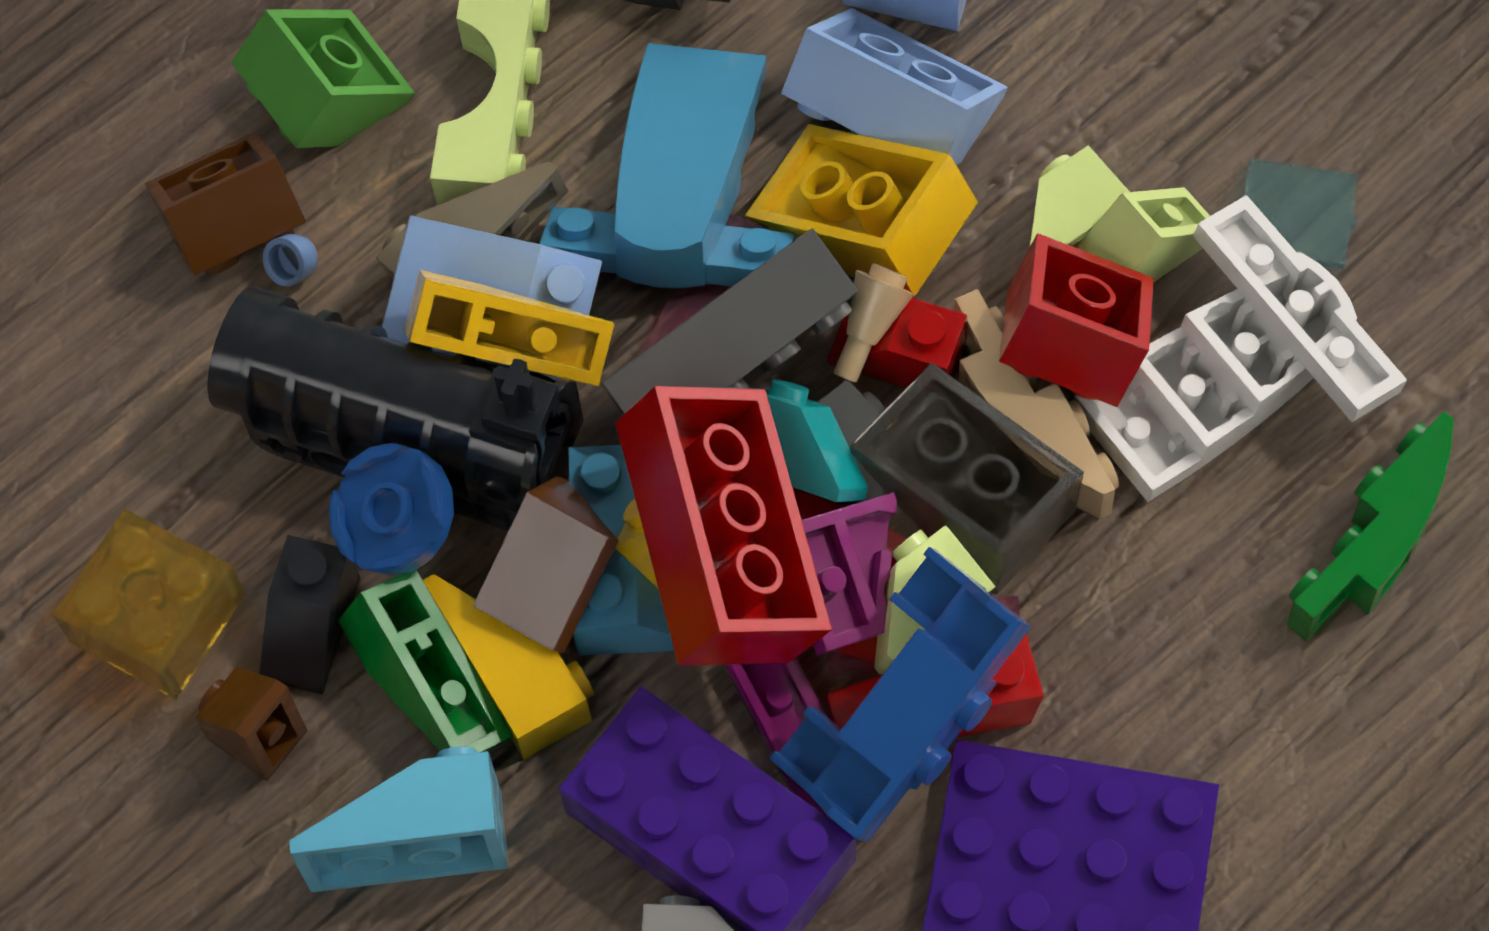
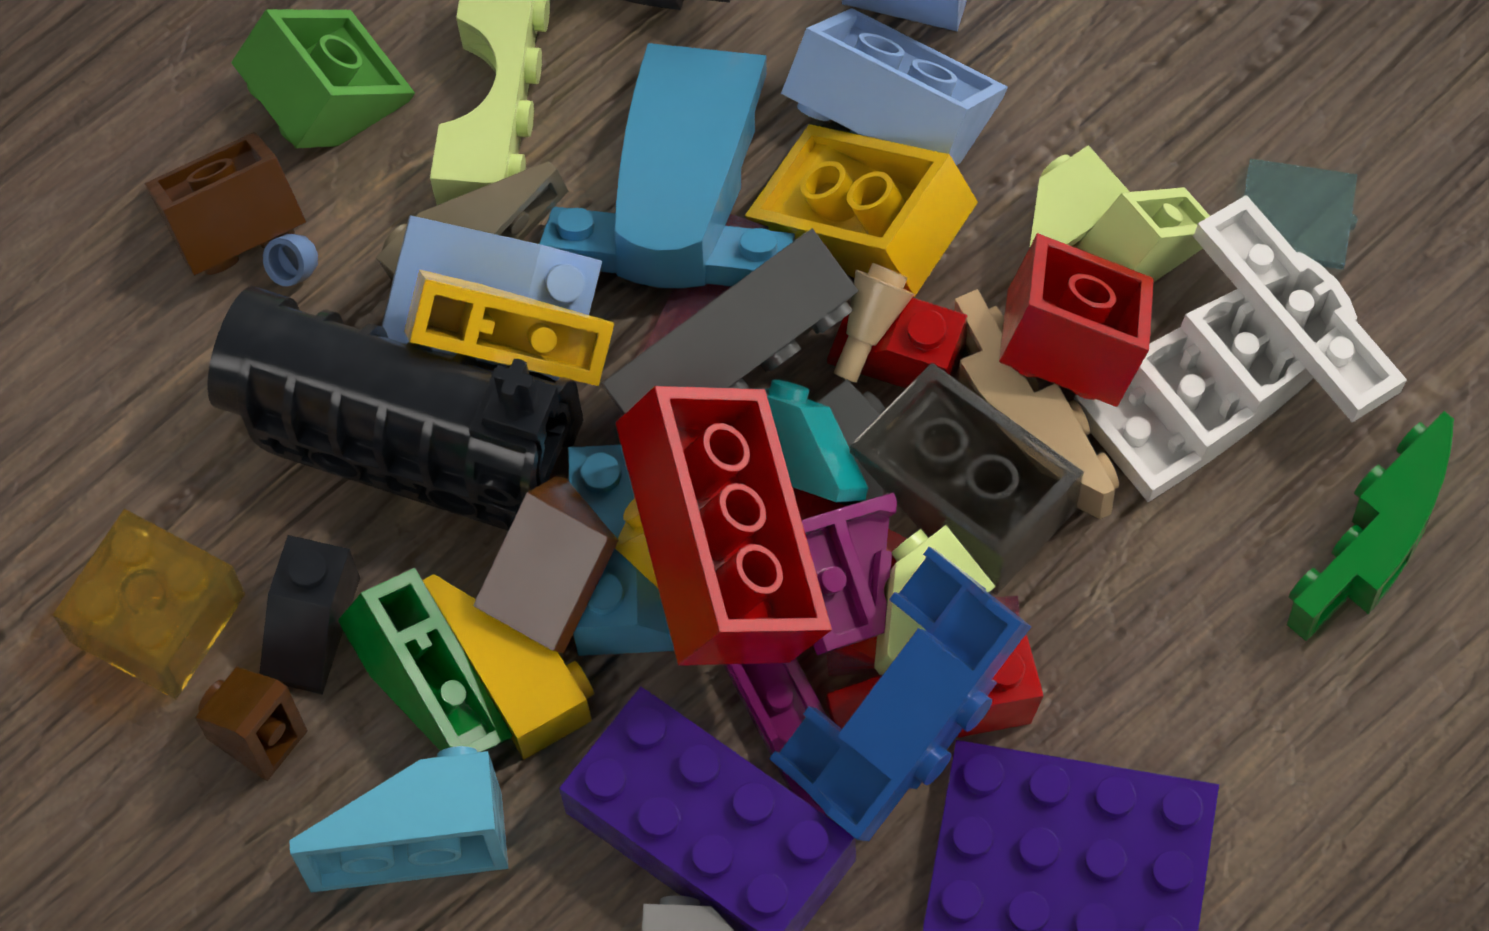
(391, 509): blue tile -> none

